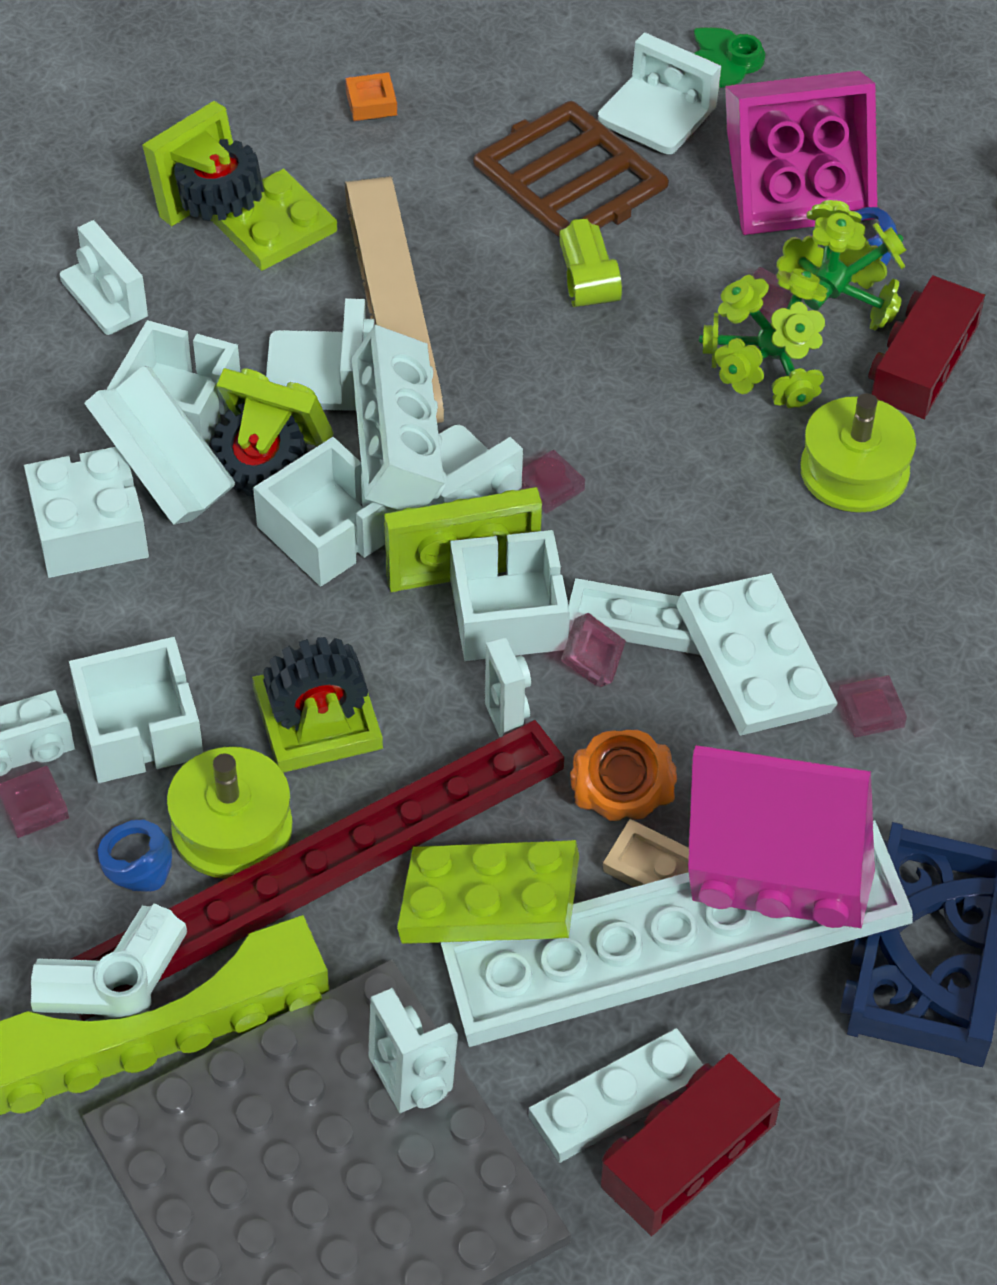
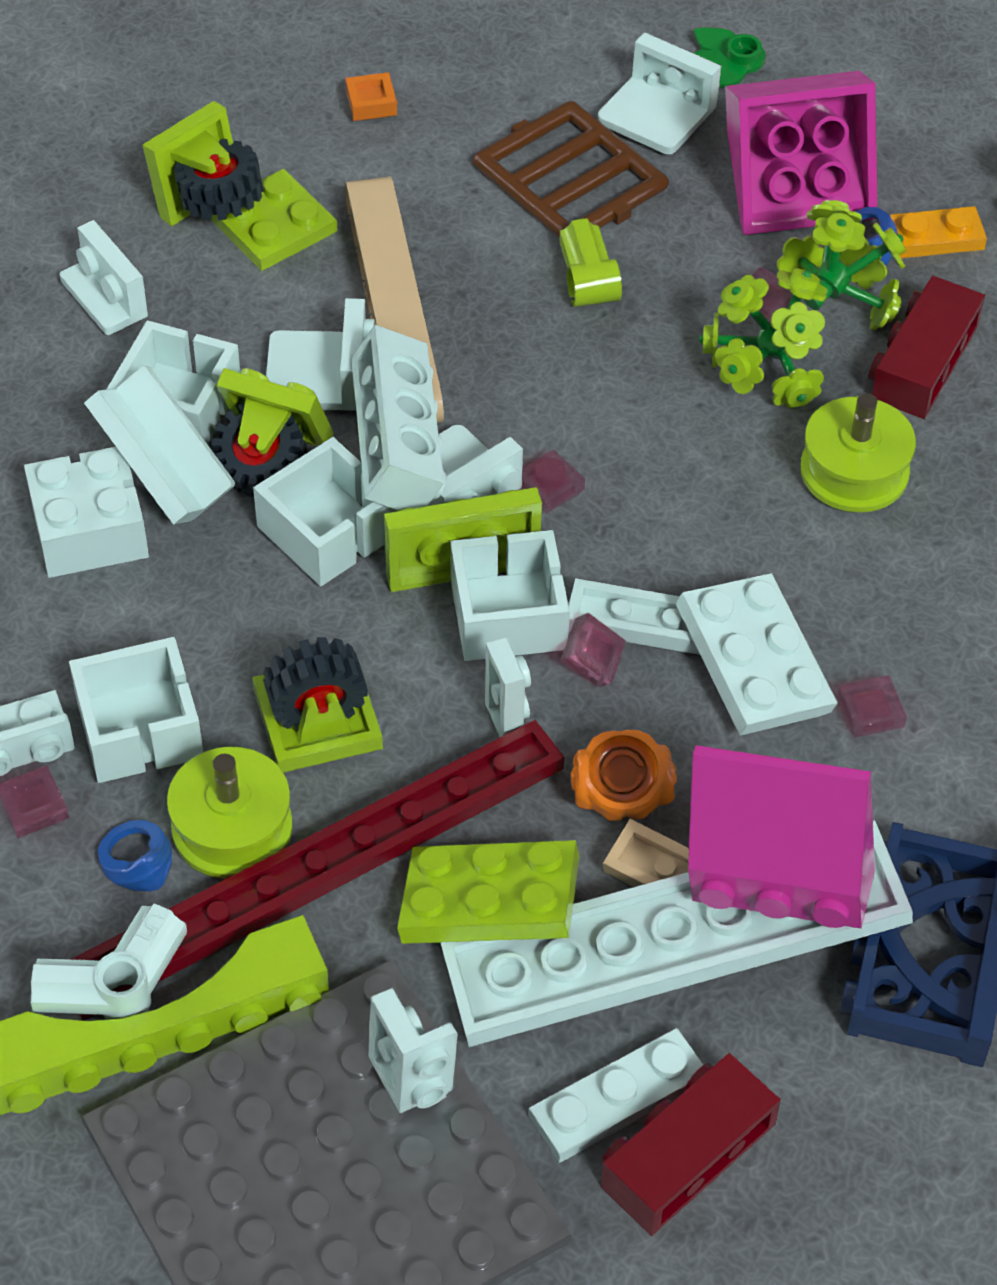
(940, 231): none -> light orange plate

